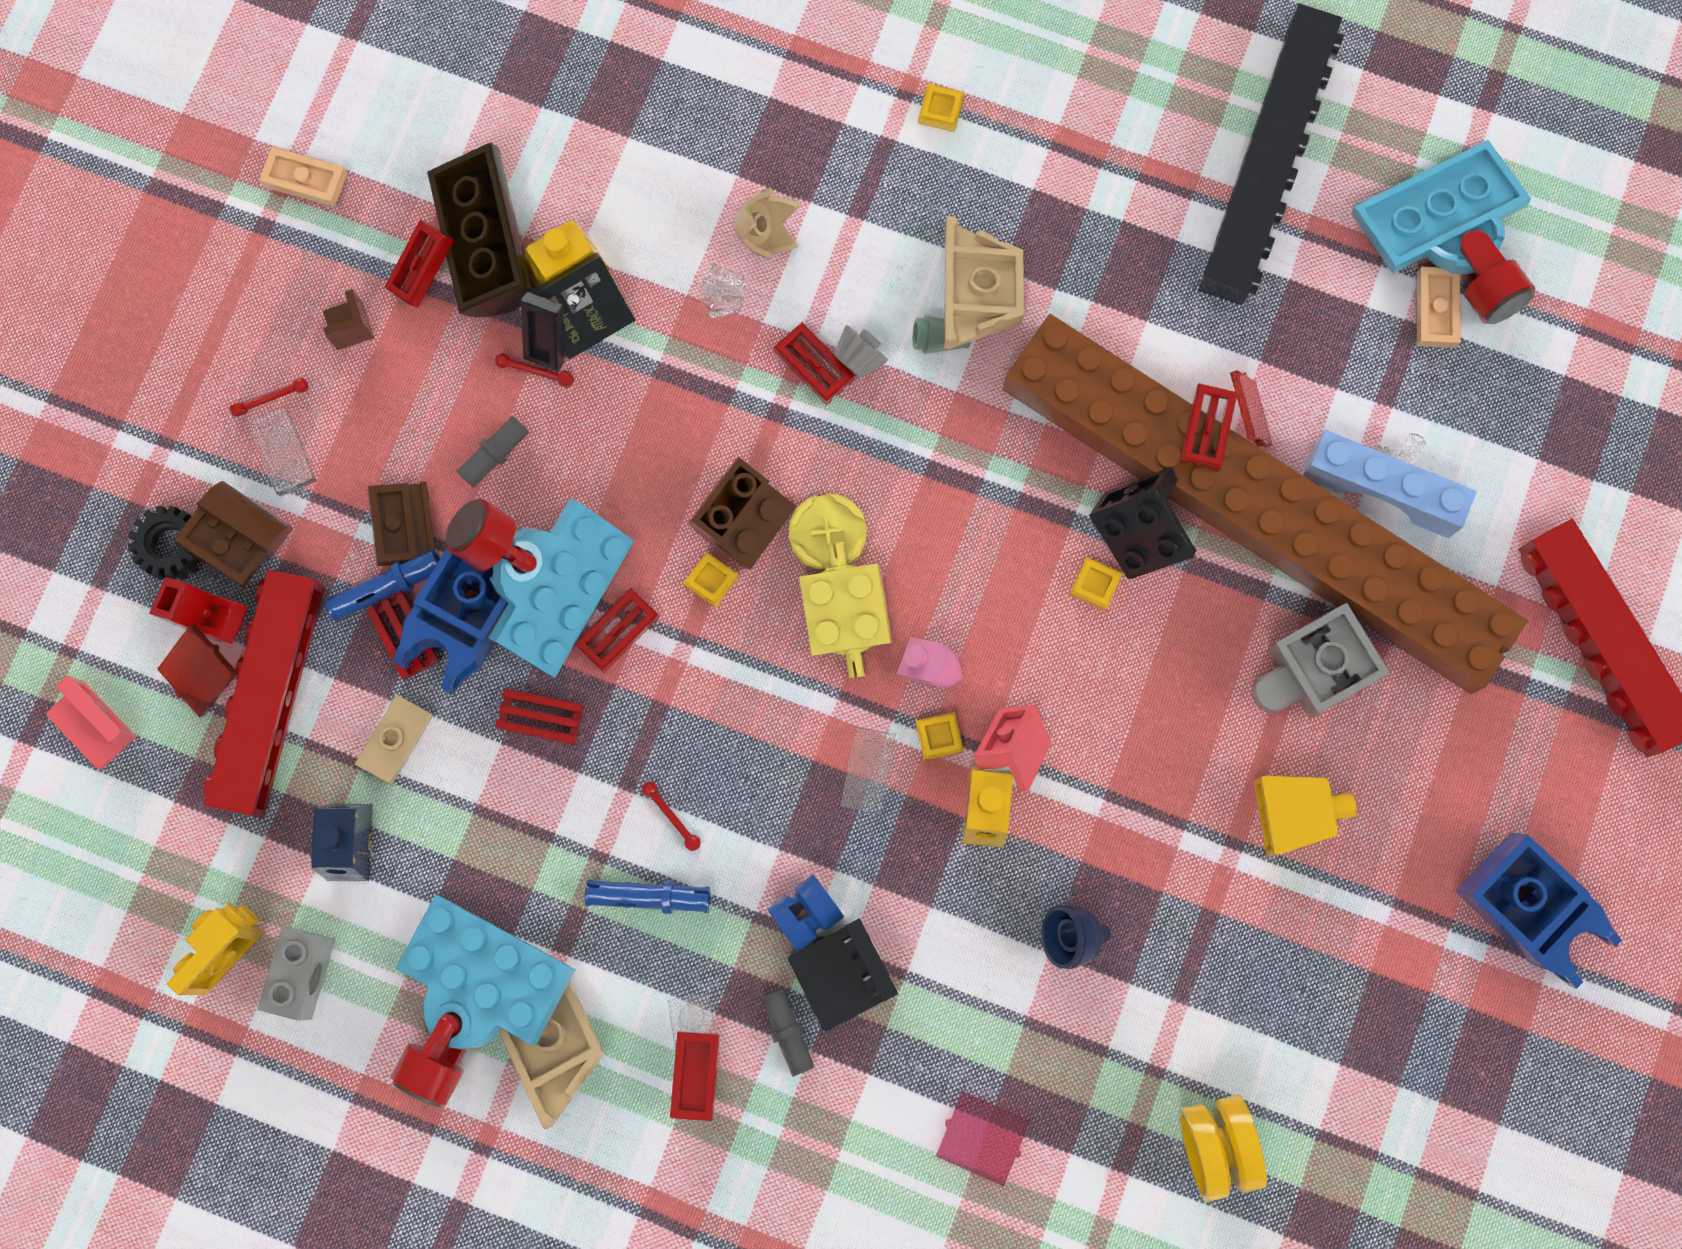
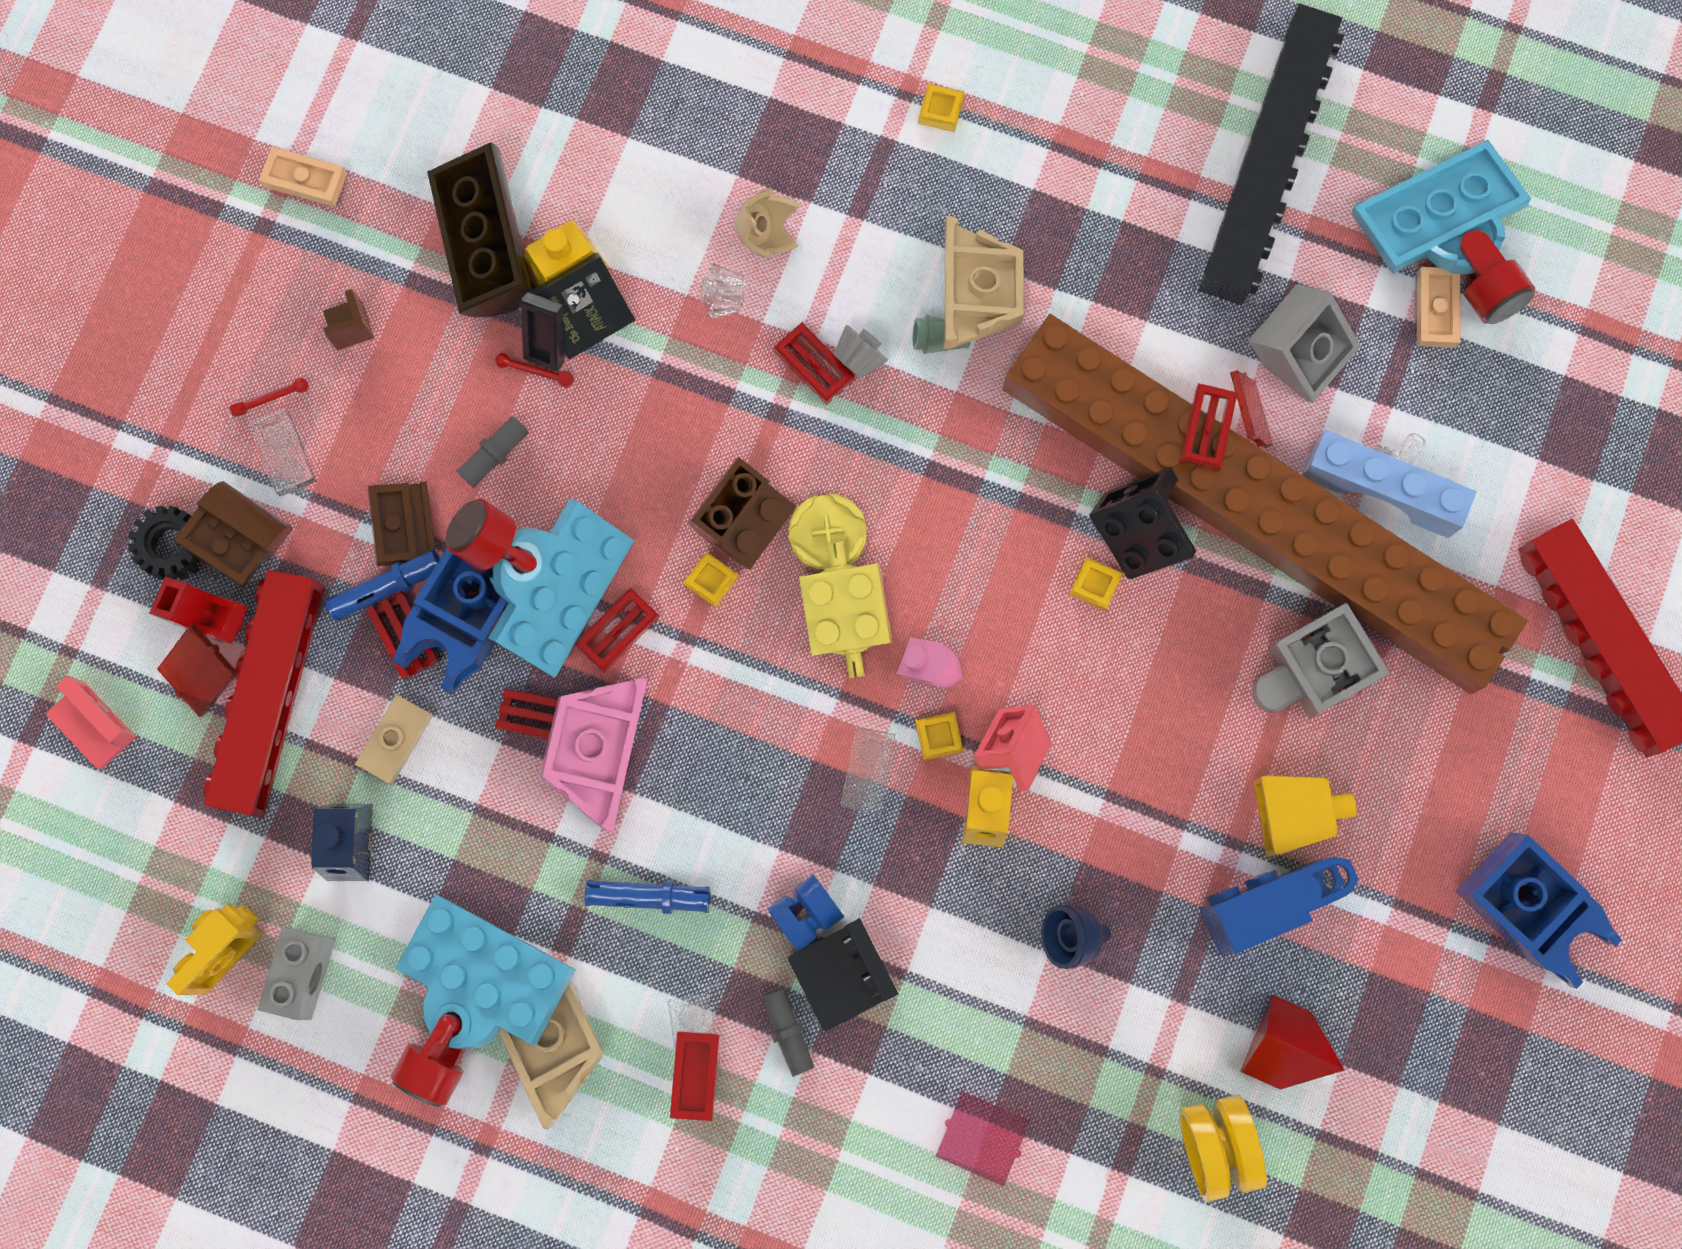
(423, 266): red tile -> none
(593, 747): none -> bright pink wing
(691, 842): red hinge -> none
(1273, 904): none -> blue brick
(1289, 1047): none -> red slope
(1305, 341): none -> light grey slope

